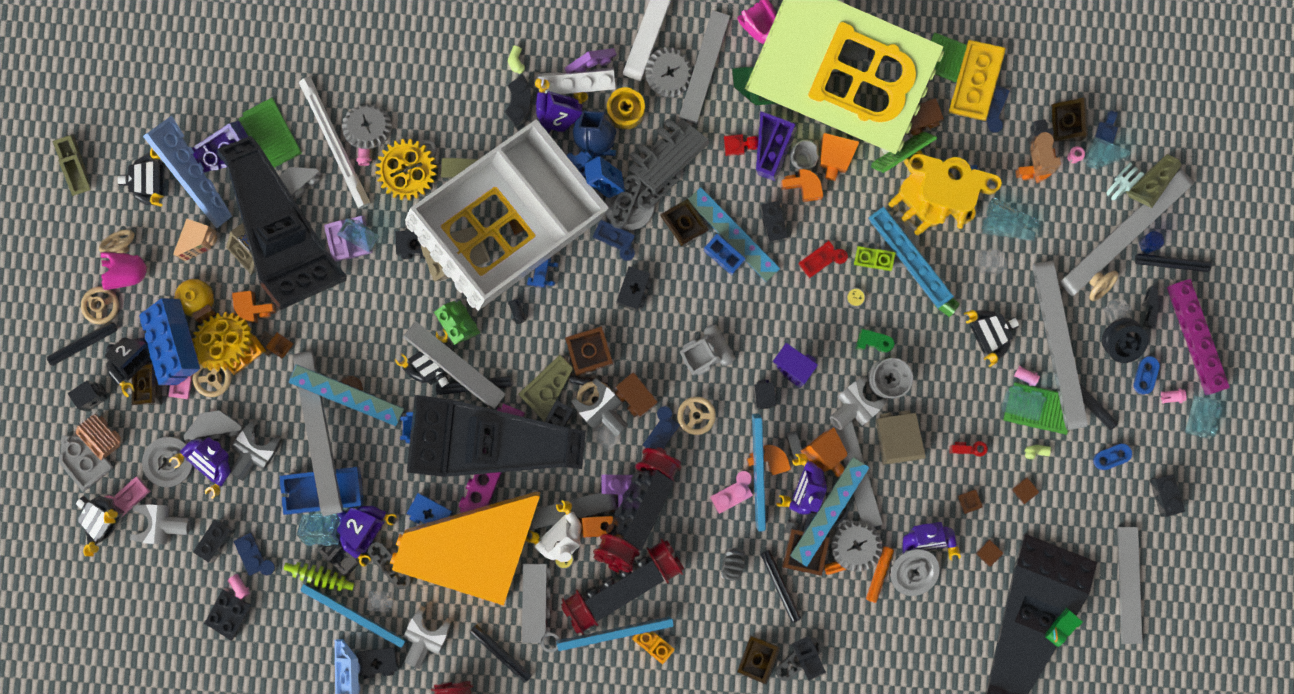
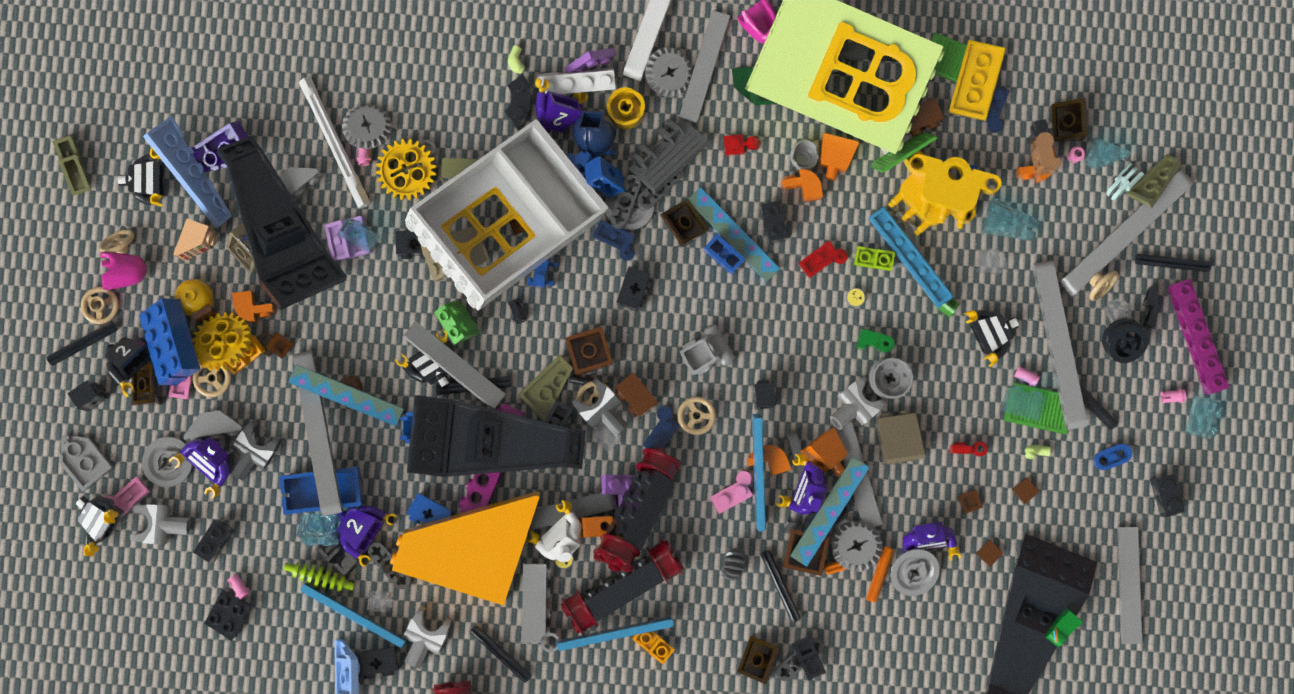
(98, 436): nougat brick -> none
(252, 556): dark blue hinge -> none
(270, 132): bright green window -> none
(773, 144): dark purple wedge -> none
(795, 365): dark purple wedge -> none
(1106, 130): dark blue plate -> none
(1147, 376): blue plate -> none
(1151, 242): clear blue brick -> none

